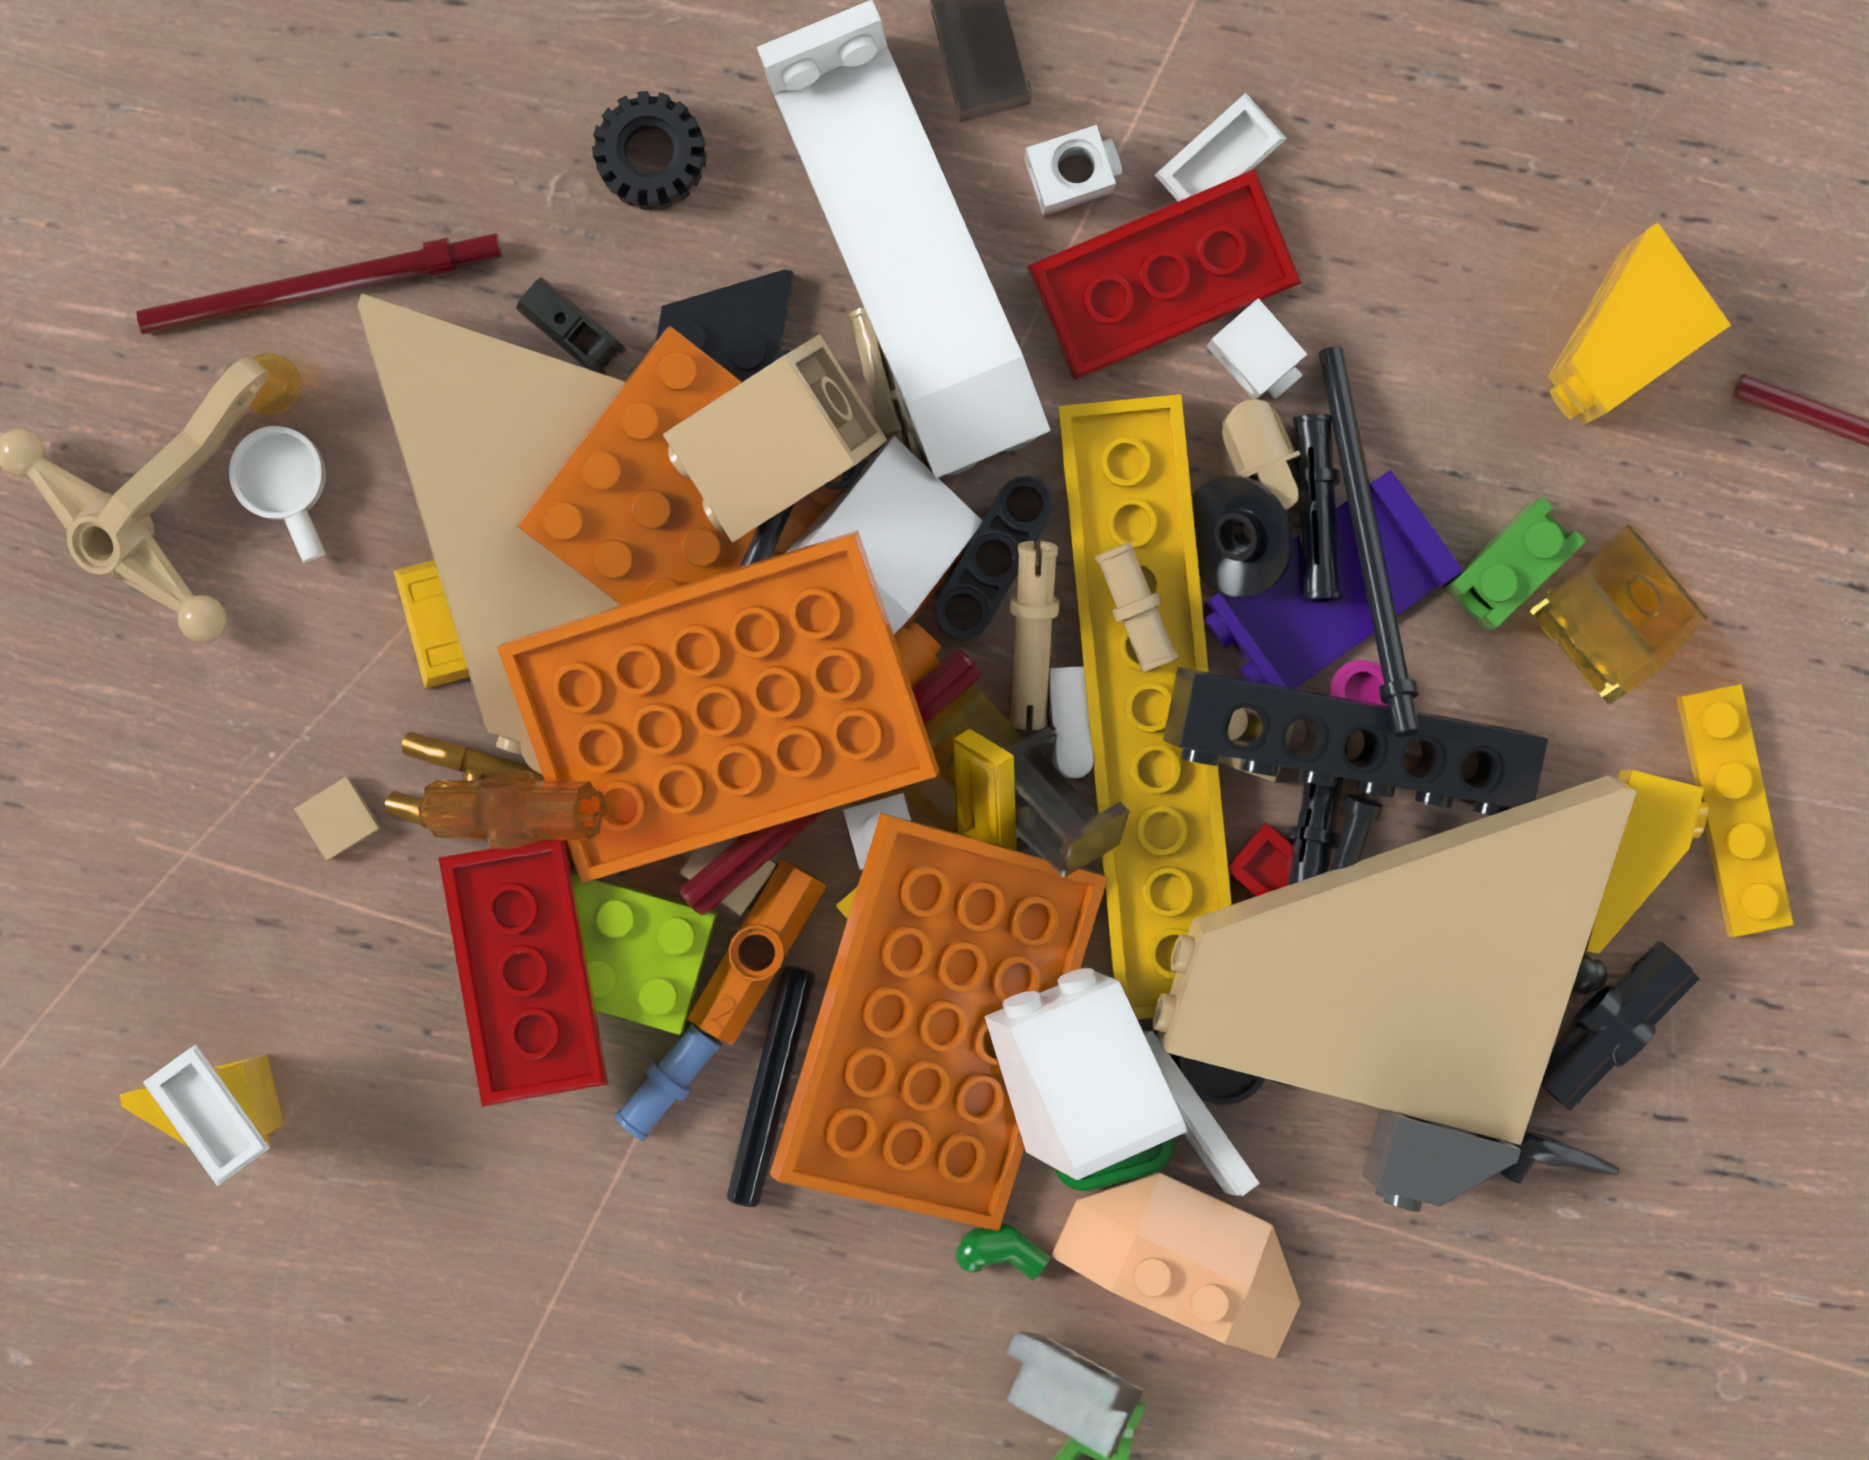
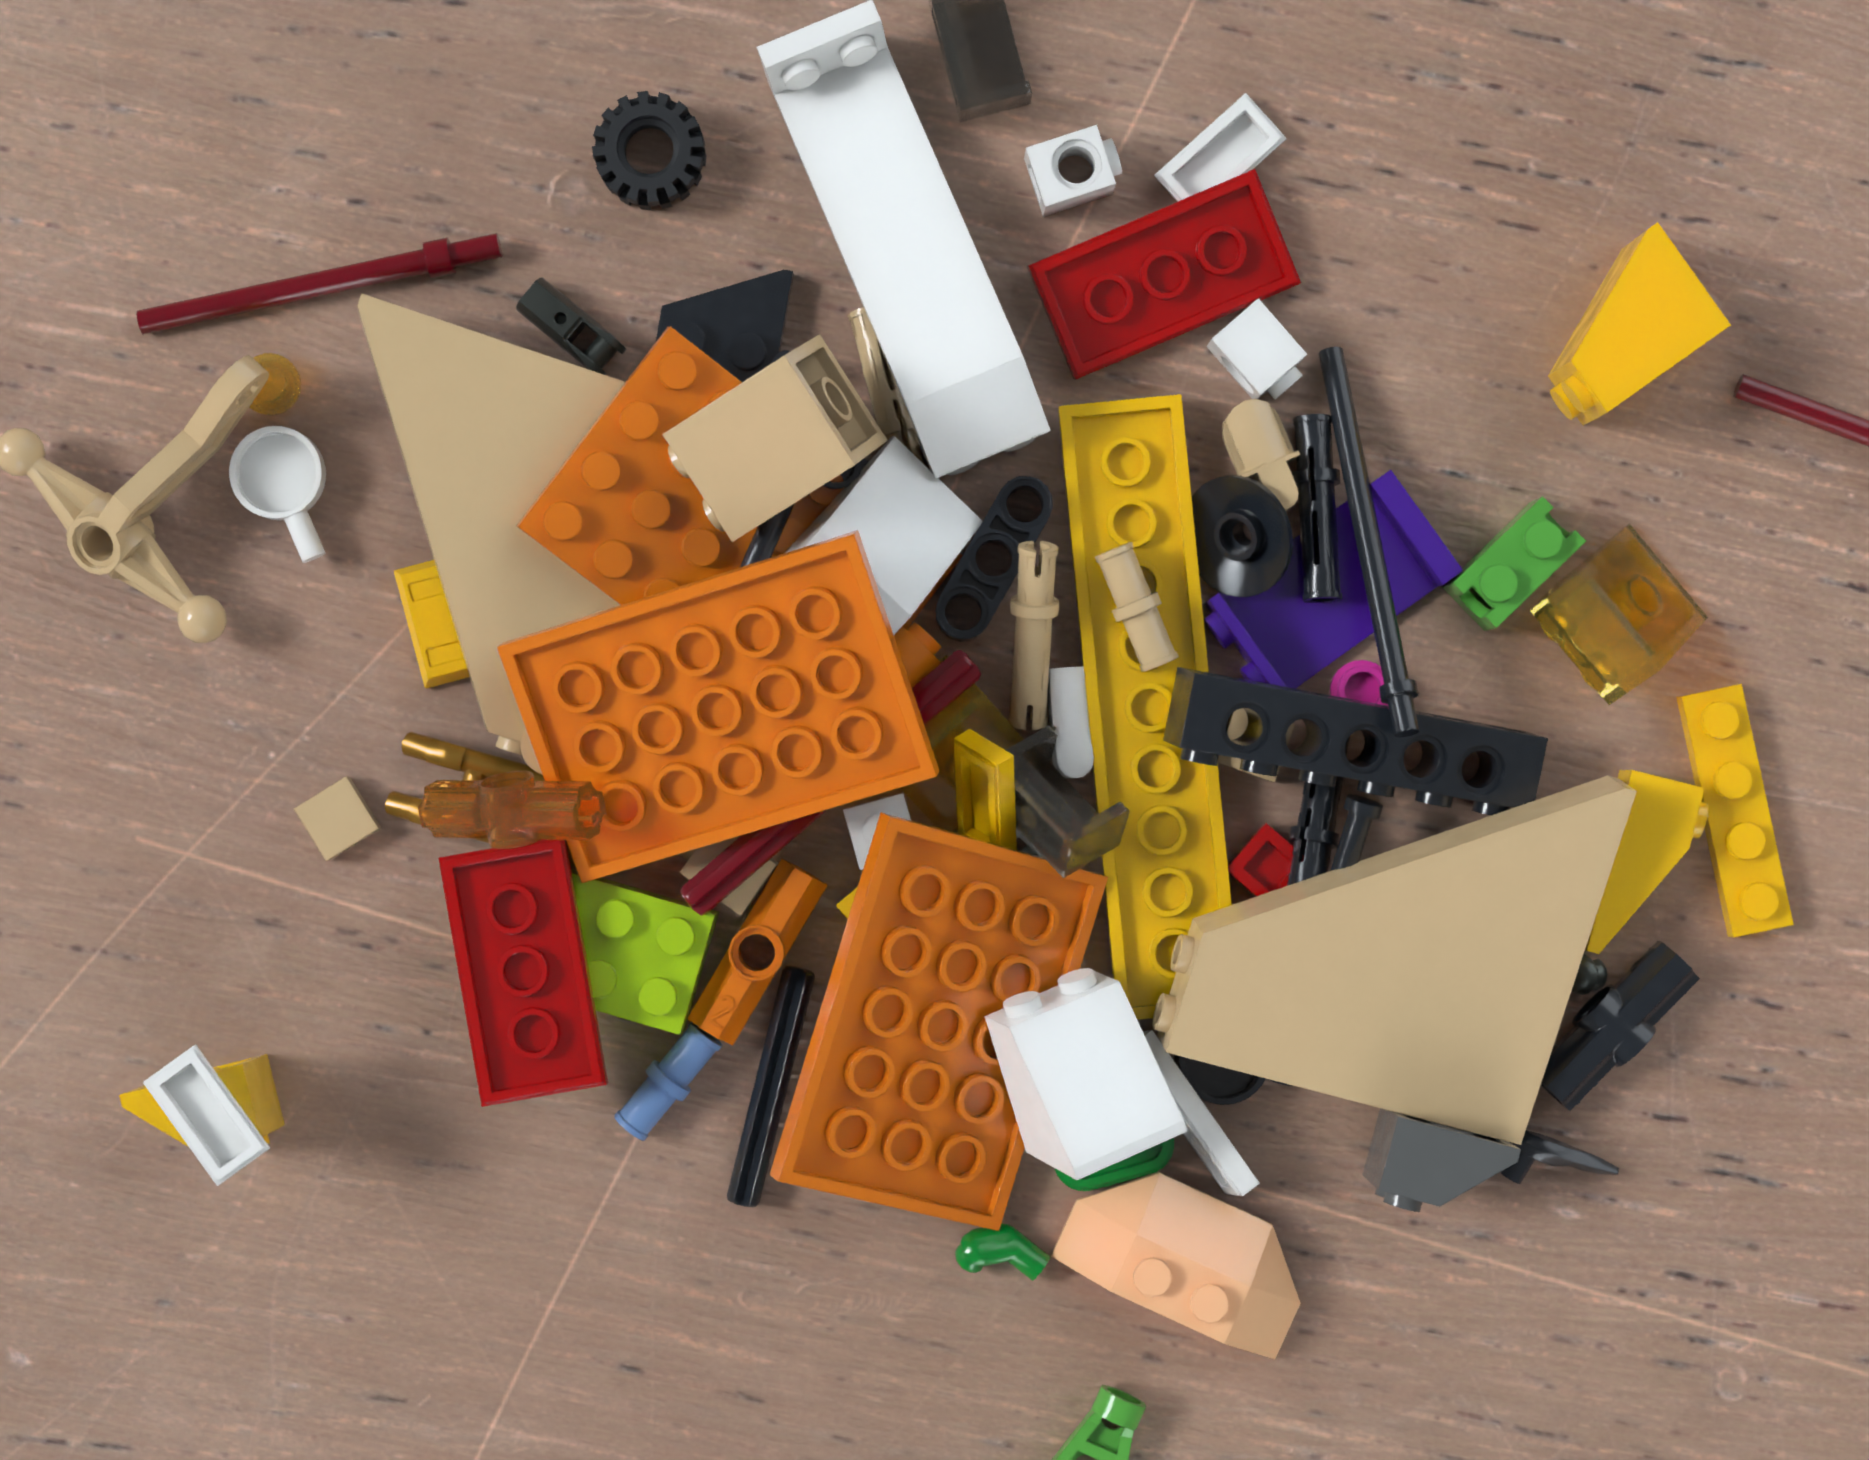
(1071, 1392): clear smoke panel -> none

